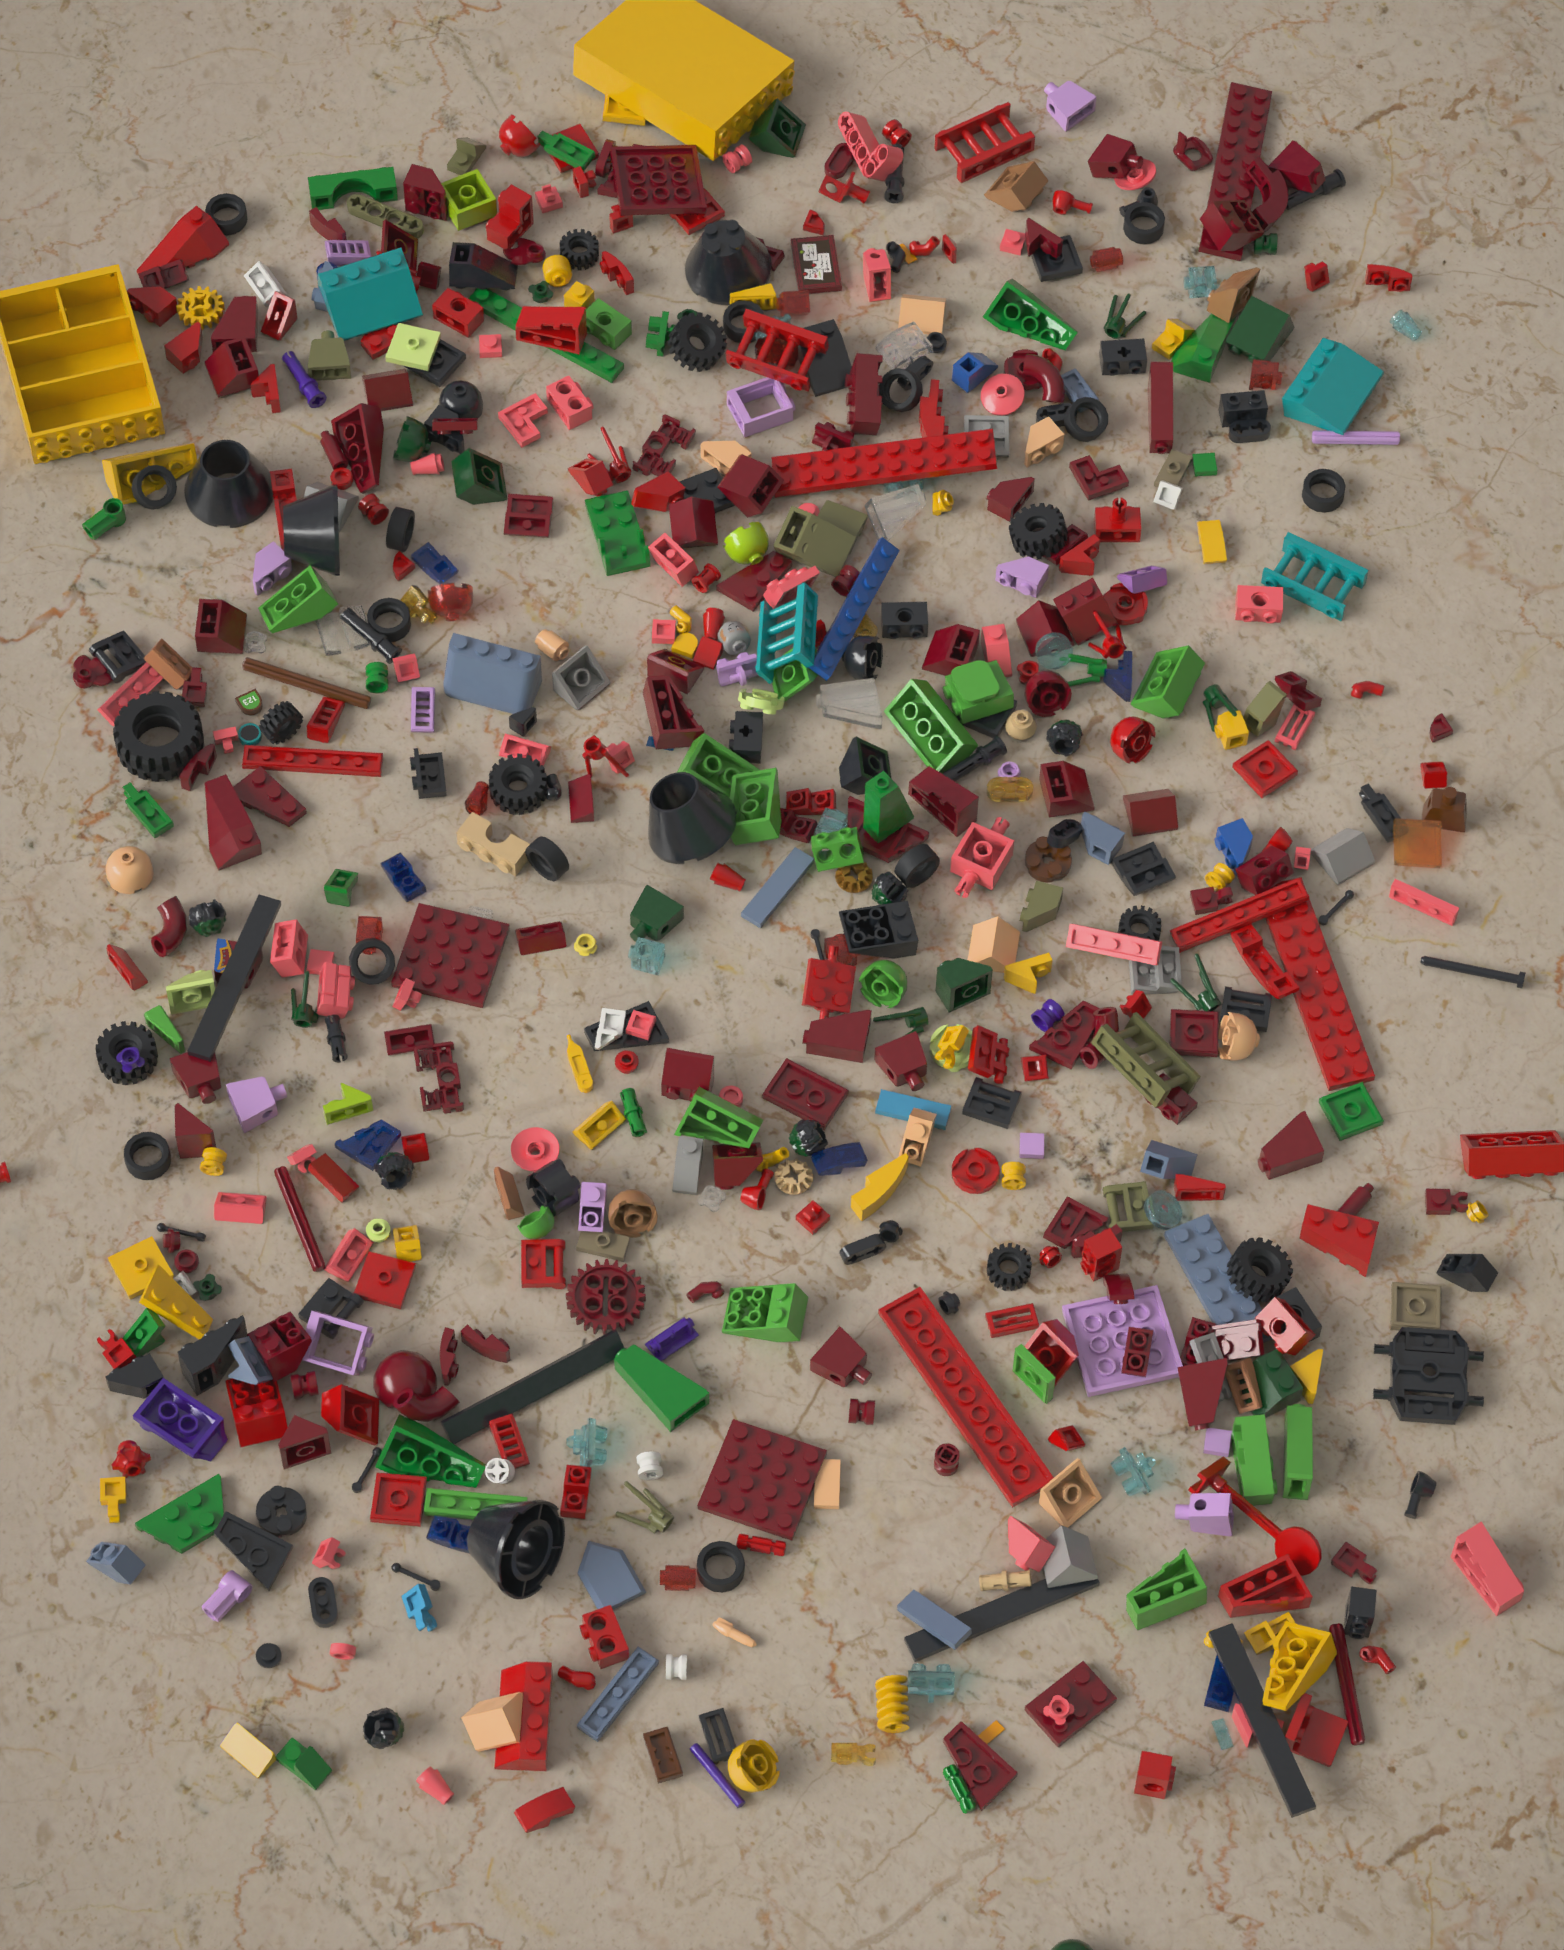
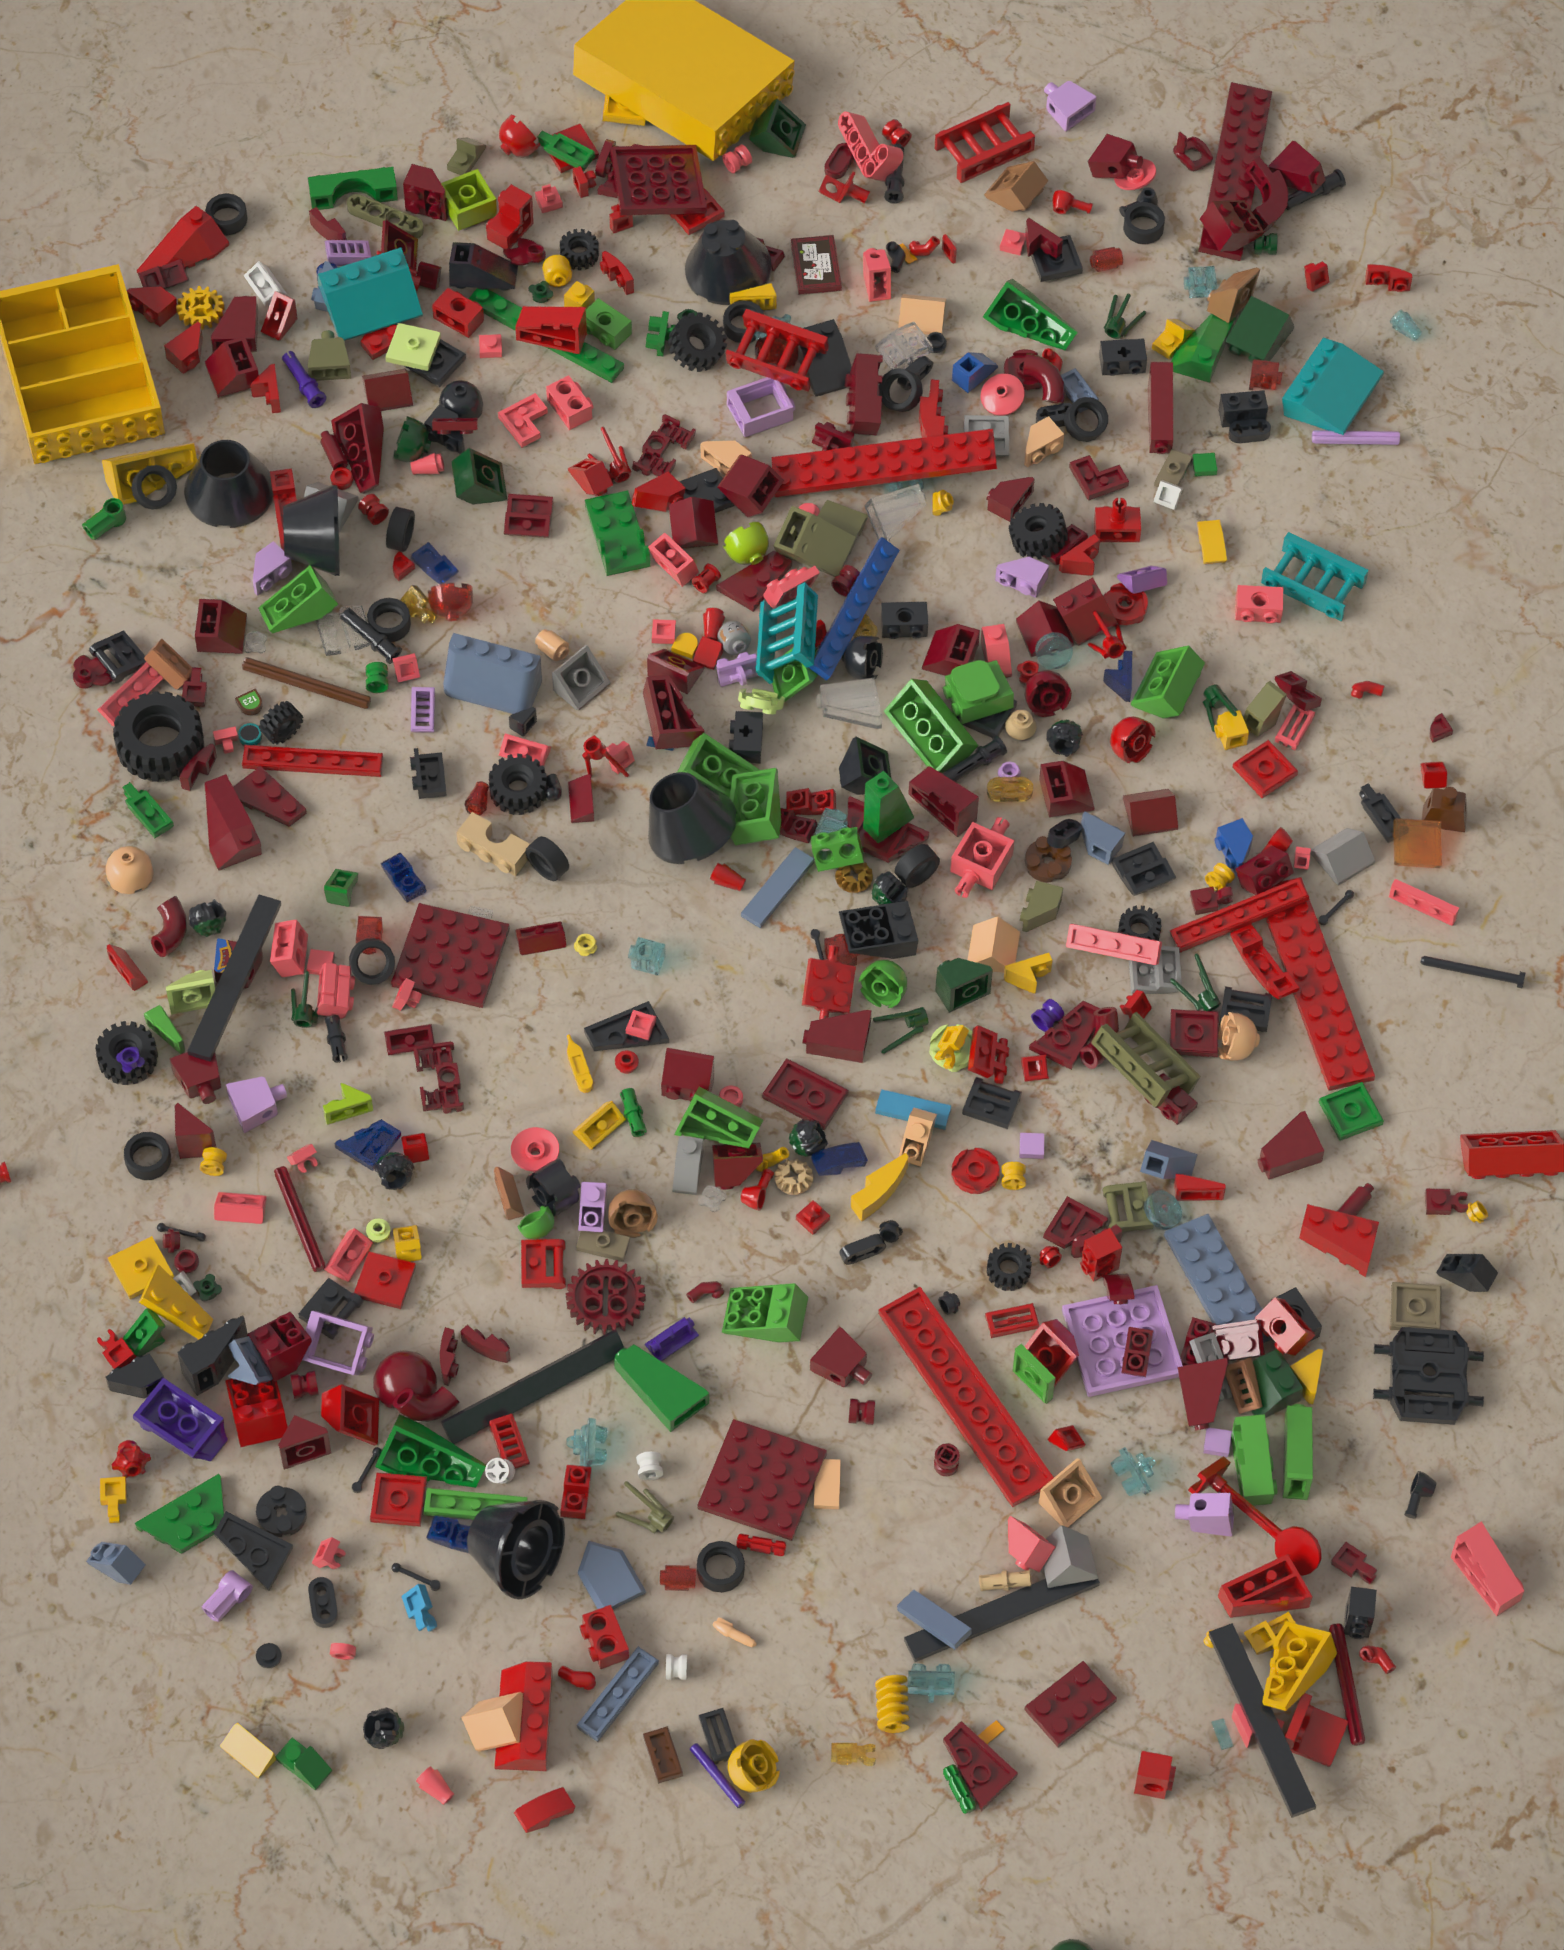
(322, 732): red slope -> none
(333, 1177): red slope -> none
(610, 1027): white slope -> none
(654, 915): dark green torso -> none
(684, 620): yellow arm -> none
(793, 303): clear red brick -> none
(814, 223): red tile -> none
(903, 1061): dark red torso -> none
(1058, 1702): coral plate -> none
(1094, 667): green plant -> none
(1167, 1593): bright green wedge -> none
(1220, 1690): clear blue slope -> none
(1266, 1258): black tyre -> none
(1327, 477): black tyre -> none

